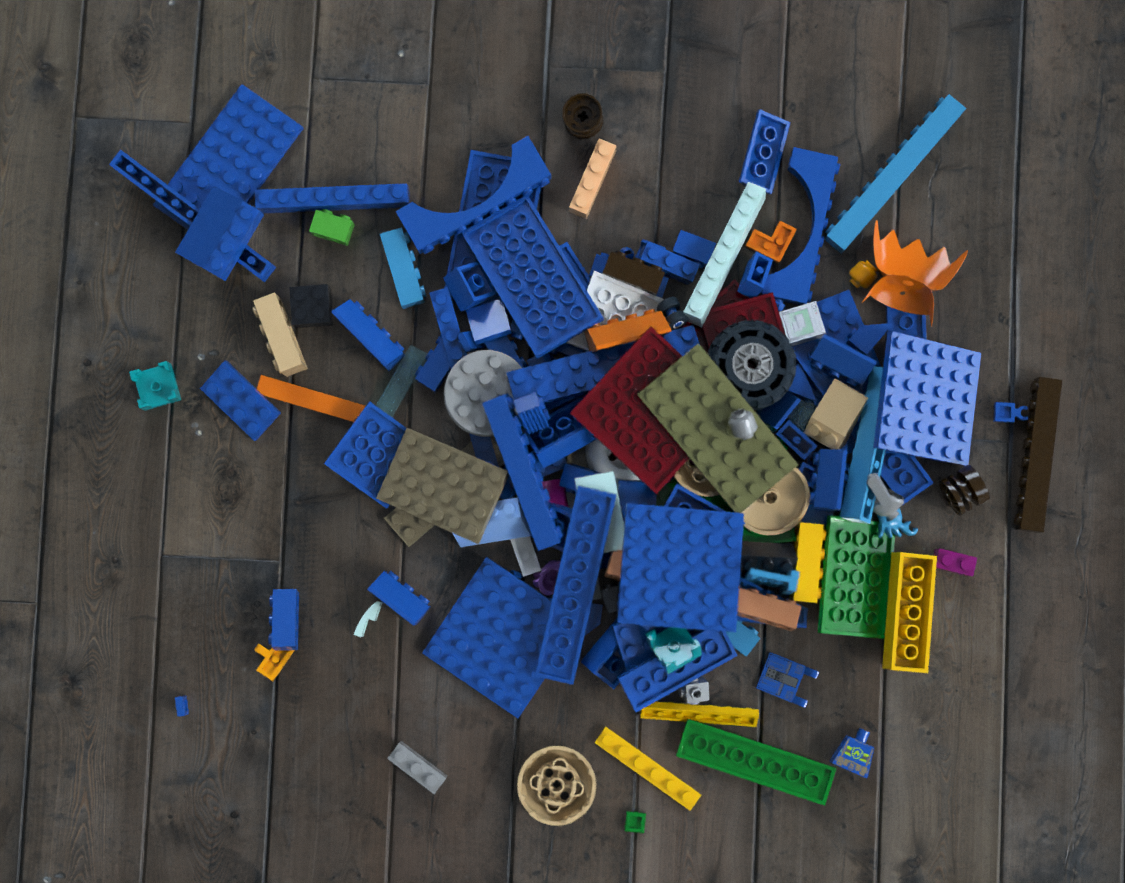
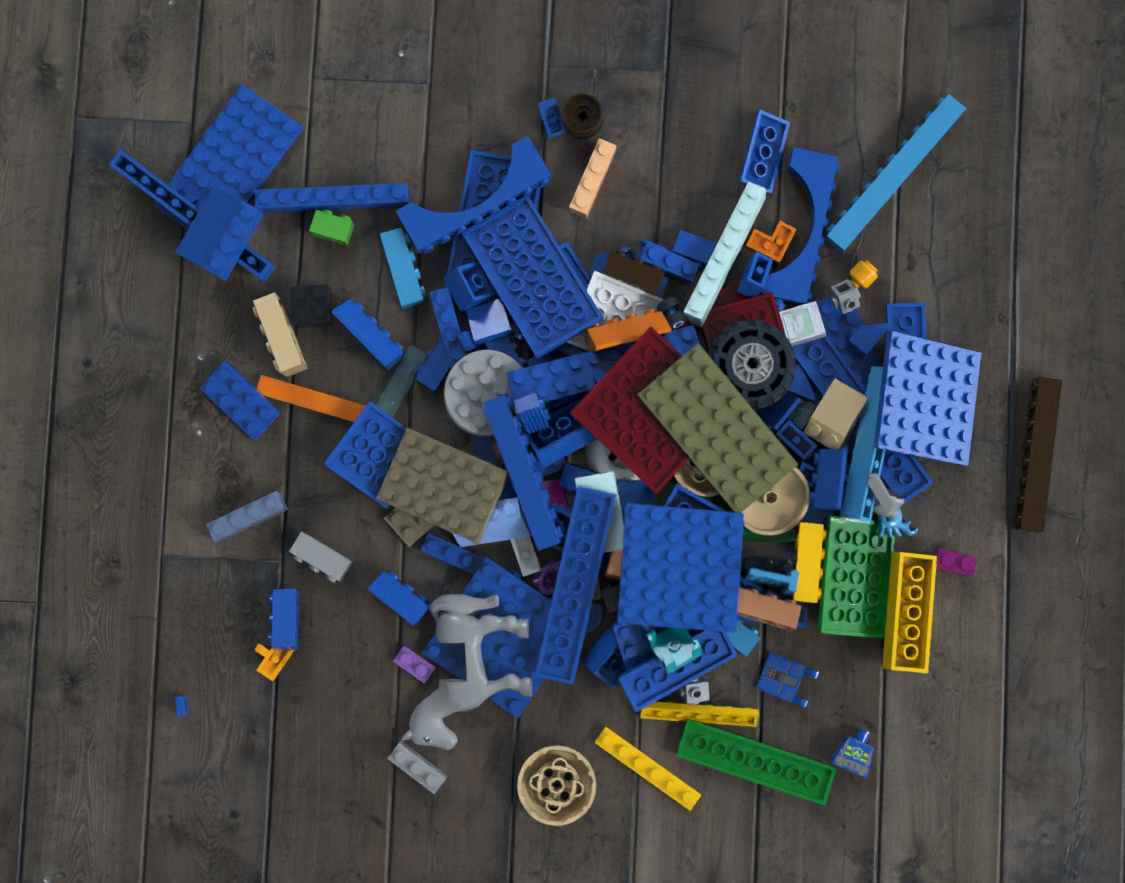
(156, 386): teal panel -> none
(247, 516): none -> sand blue brick
(320, 557): none -> light grey brick
(372, 614): light aqua slope -> none
(414, 664): none -> medium lavender plate
(452, 554): none -> blue plate
(463, 694): none -> light grey animal
(551, 117): none -> blue slope
(635, 821): green tile -> none
(742, 424): light grey head -> none
(841, 361): blue slope -> none
(845, 296): none -> light grey brick
(910, 272): orange piece -> none
(964, 490): dark brown wheel -> none
(1006, 412): blue plate -> none

